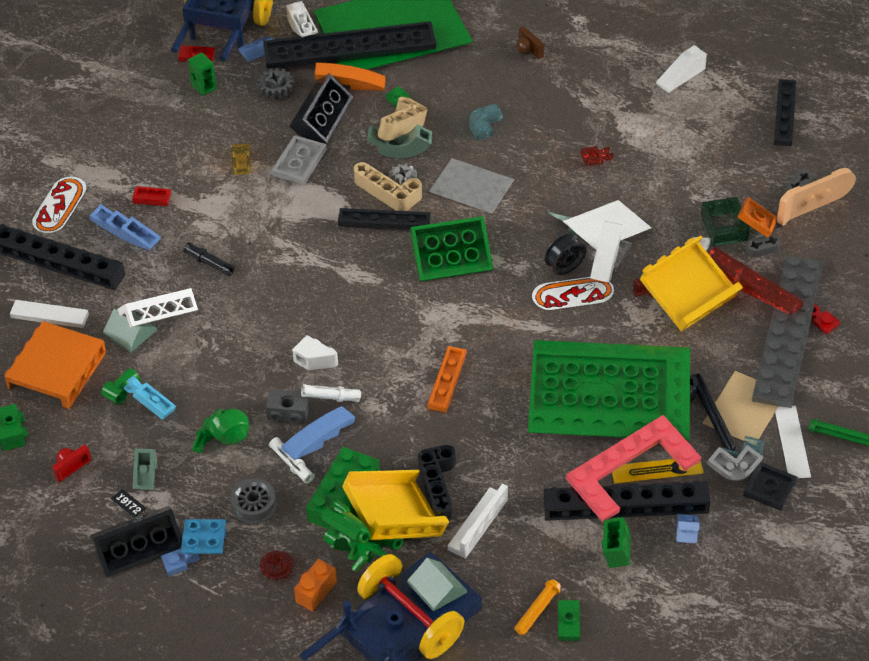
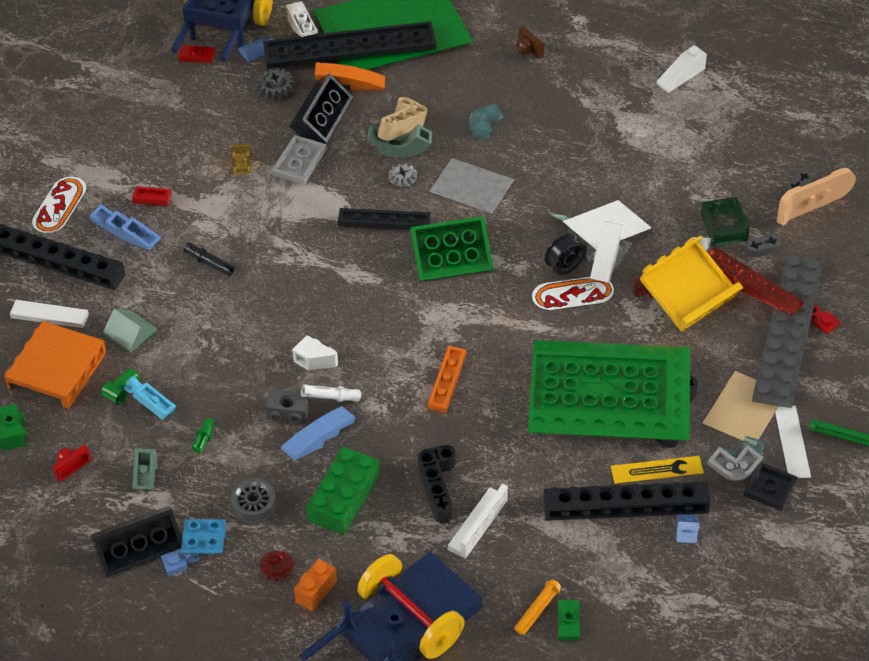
(128, 503): black sticker -> none
(159, 303): white fence -> none
(202, 74): green brick -> none
(228, 426): green piece -> none
(296, 466): white pin -> none
(350, 535): green piece -> none
(385, 189): tan beam -> none
(392, 505): yellow panel -> none
(396, 93): green plate -> none
(435, 584): slope -> none
(594, 156): clear red plate -> none
(616, 542): green brick -> none
(660, 431): coral plate -> none
(714, 414): black axle -> none
(757, 217): orange tile -> none
(785, 112): black plate -> none

